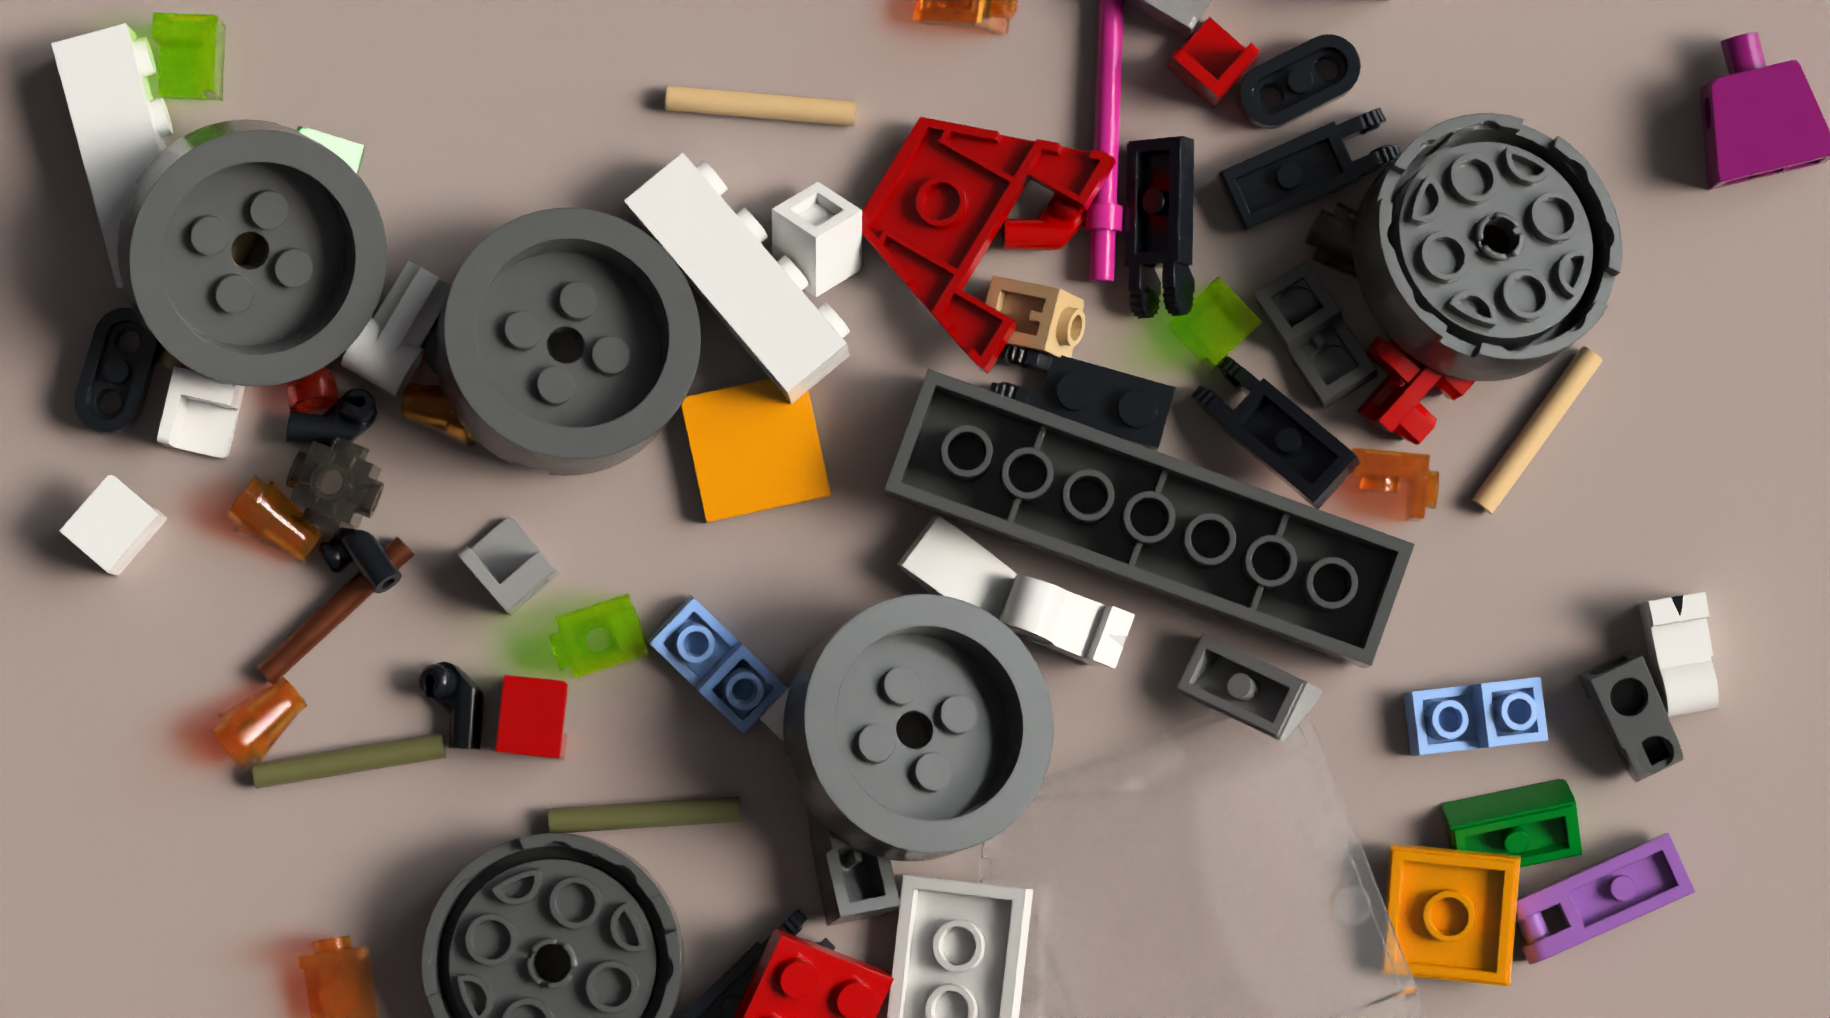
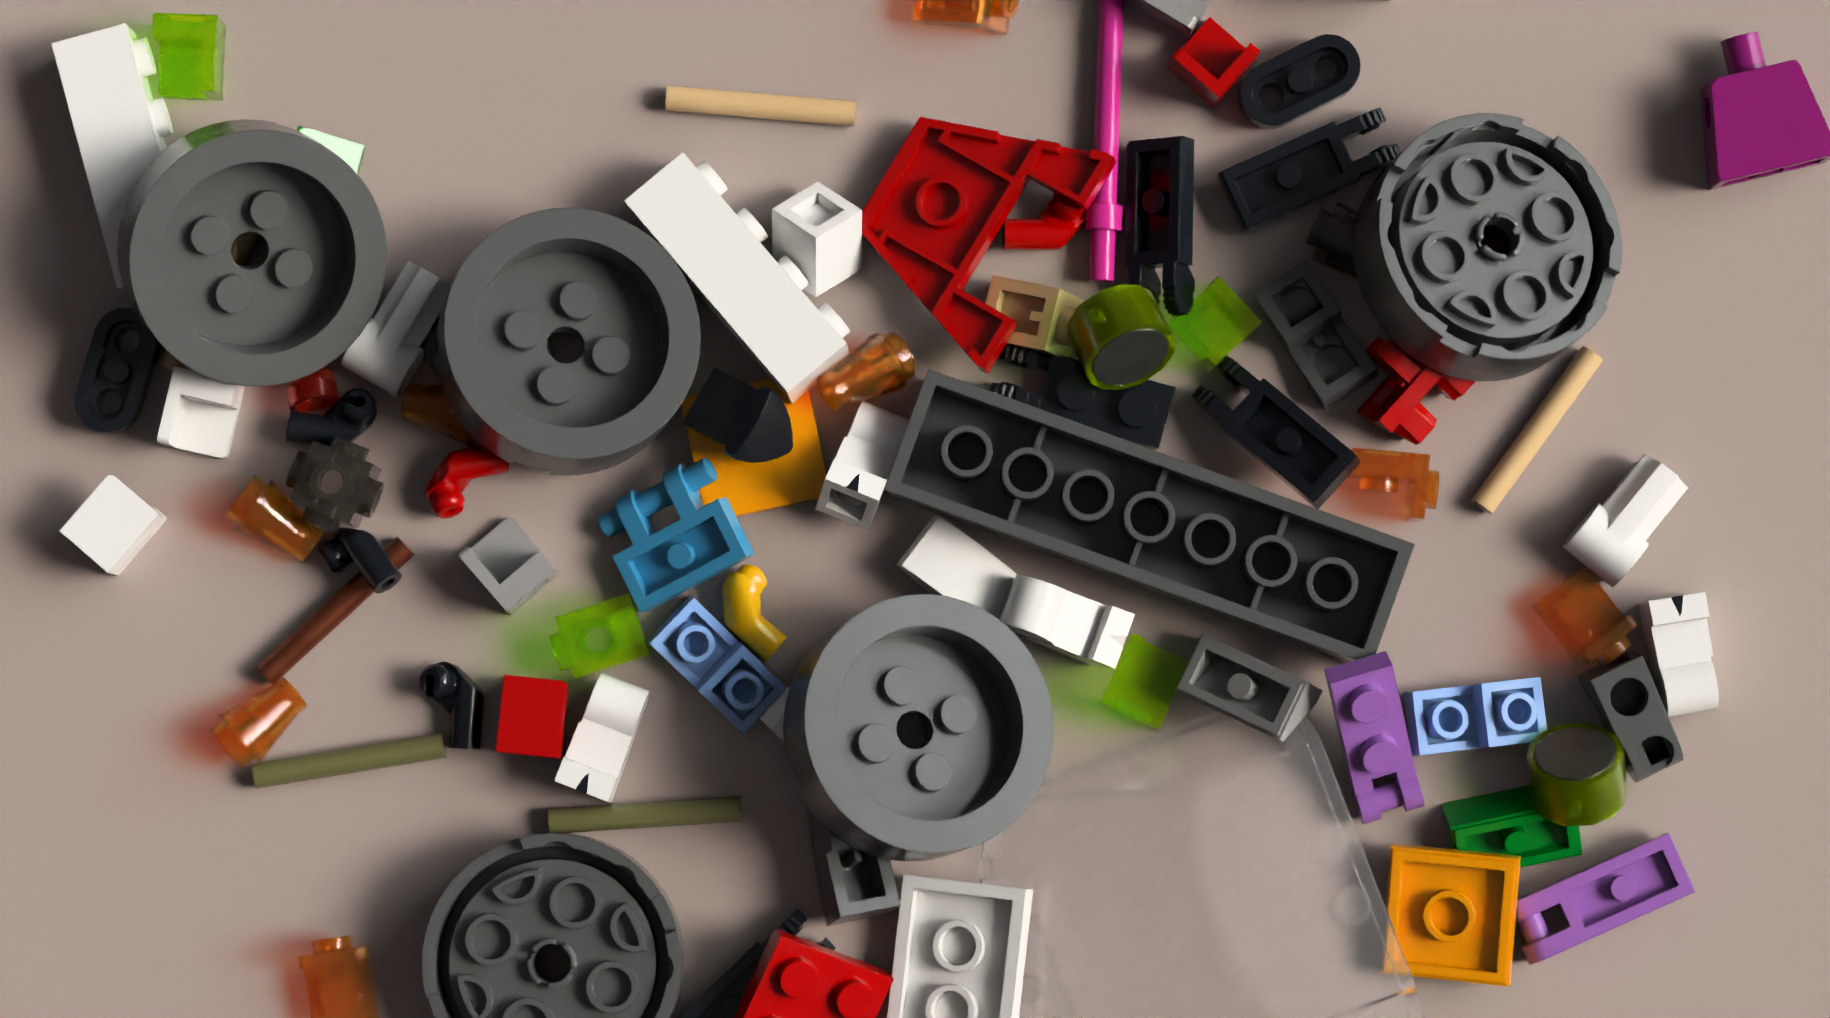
(454, 474): none -> red arm
(603, 738): none -> white leg
(686, 551): none -> dark azure plate
(741, 418): none -> black tile
(743, 610): none -> yellow arm
(863, 465): none -> white leg
(869, 371): none -> clear orange cone
(1120, 337): none -> clear neon green piece
(1143, 682): none -> clear neon green panel
(1373, 735): none -> medium lavender plate
(1577, 774): none -> clear neon green piece
(1585, 619): none -> clear orange bracket
(1616, 532): none -> white piece

